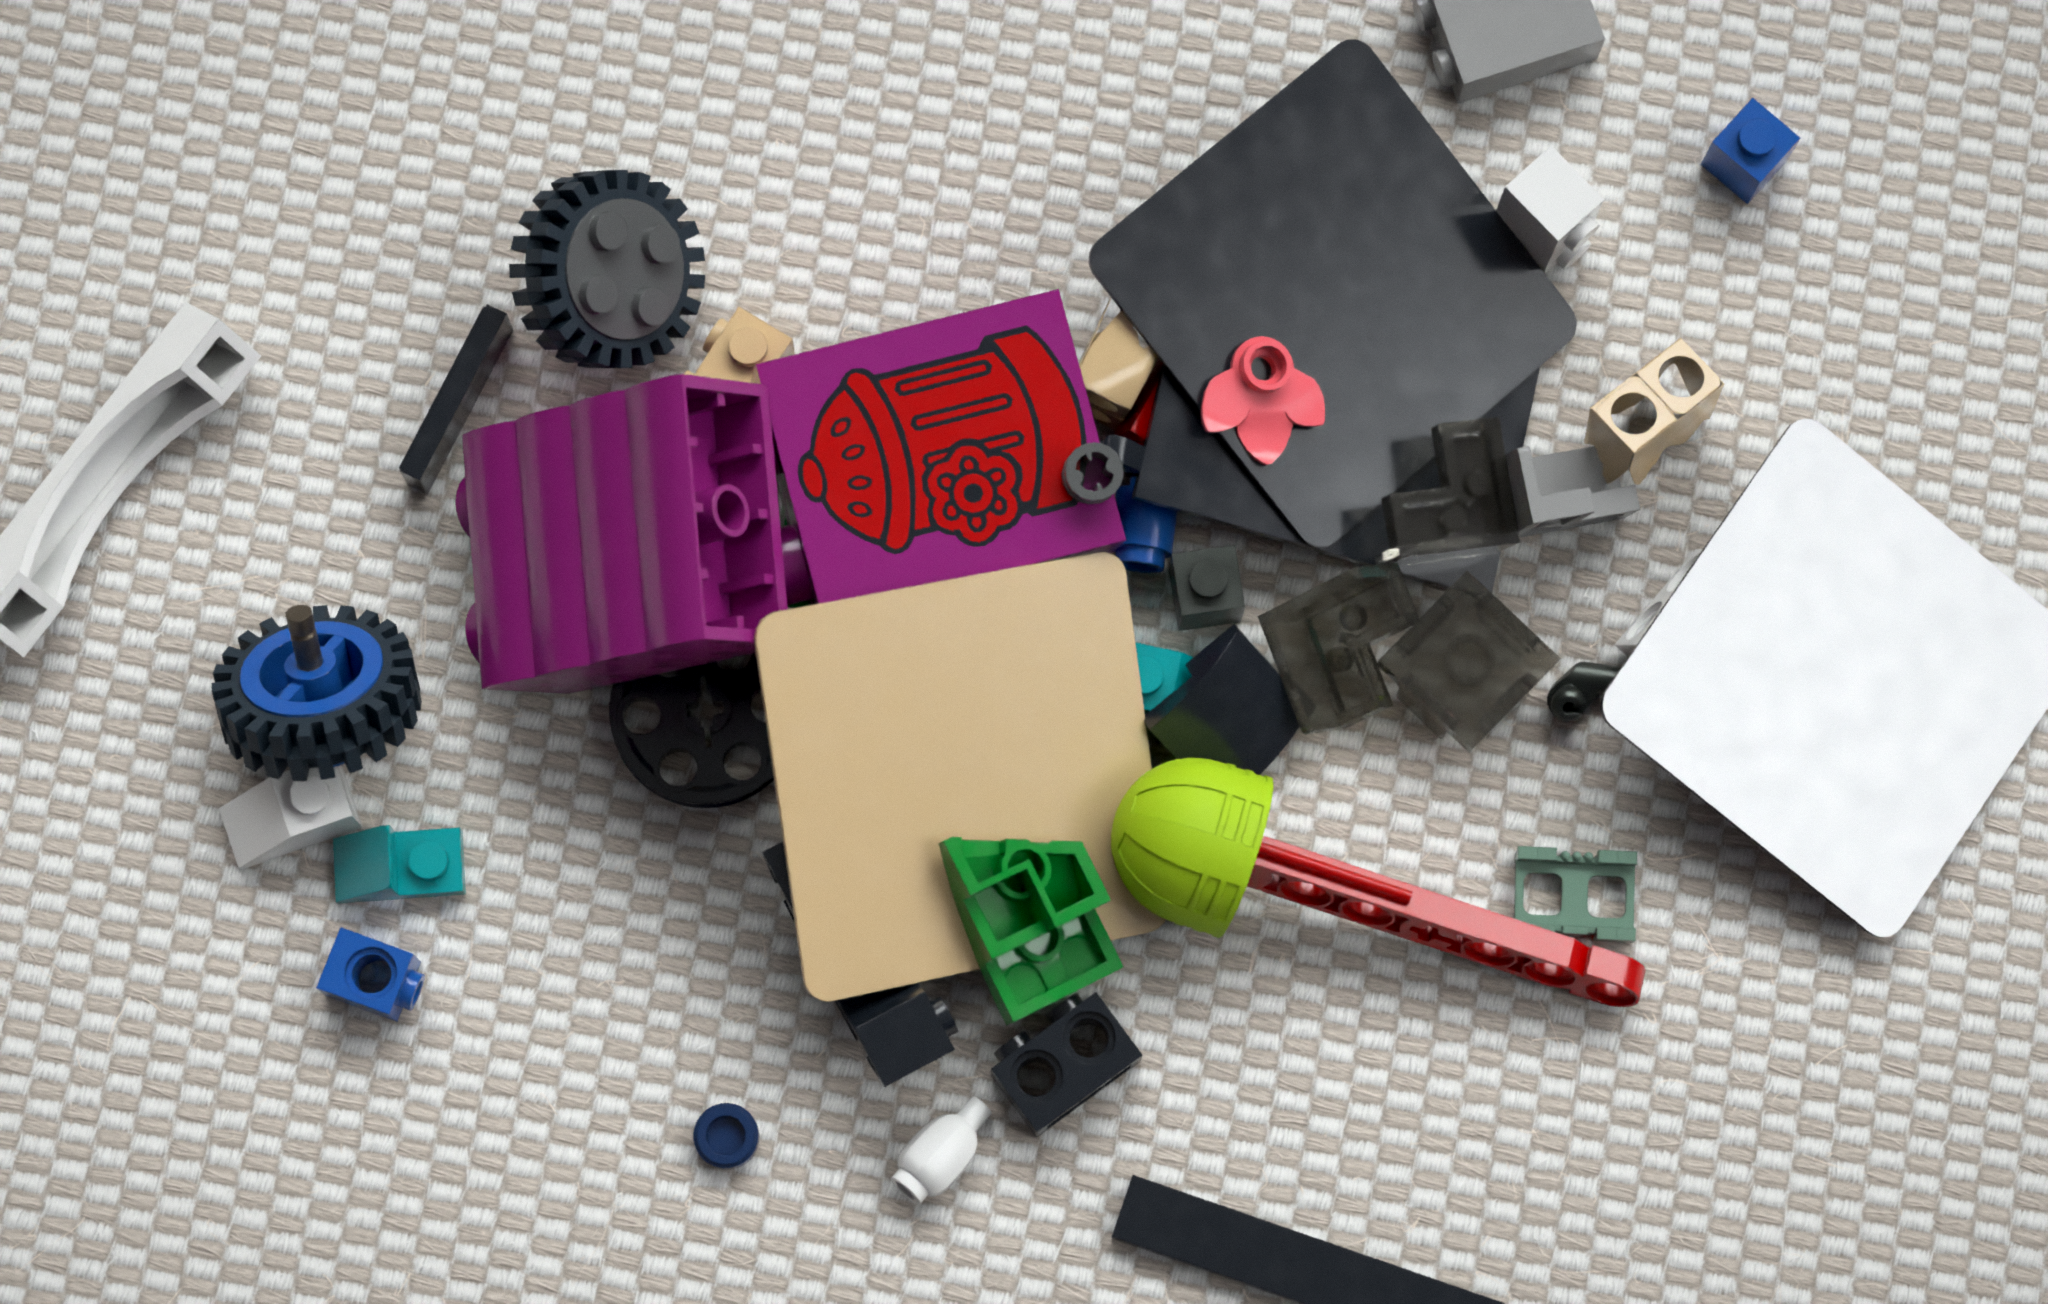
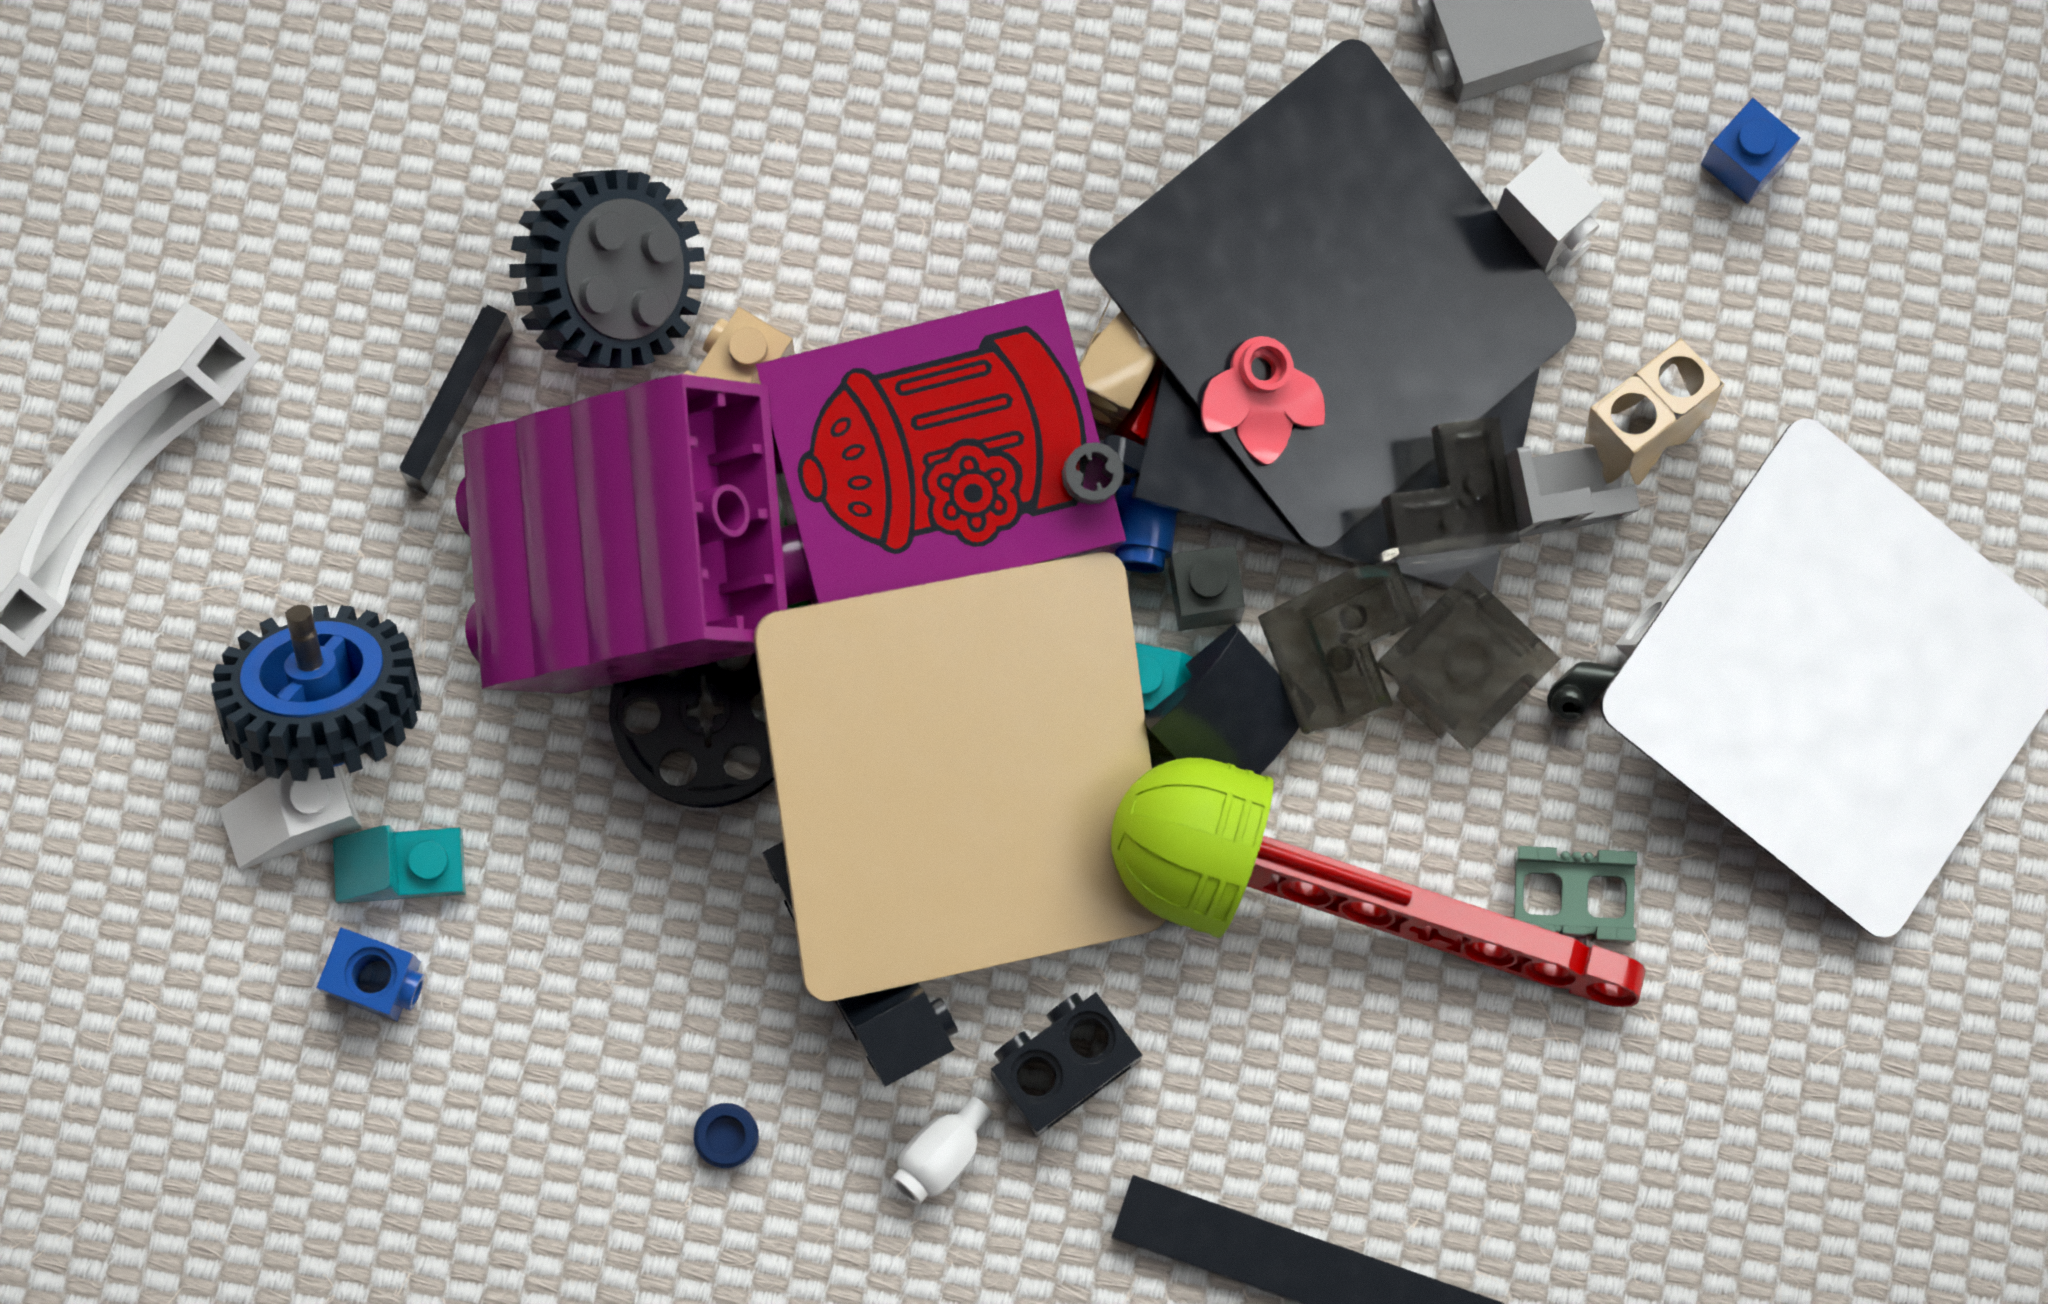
(1030, 918): green slope -> none

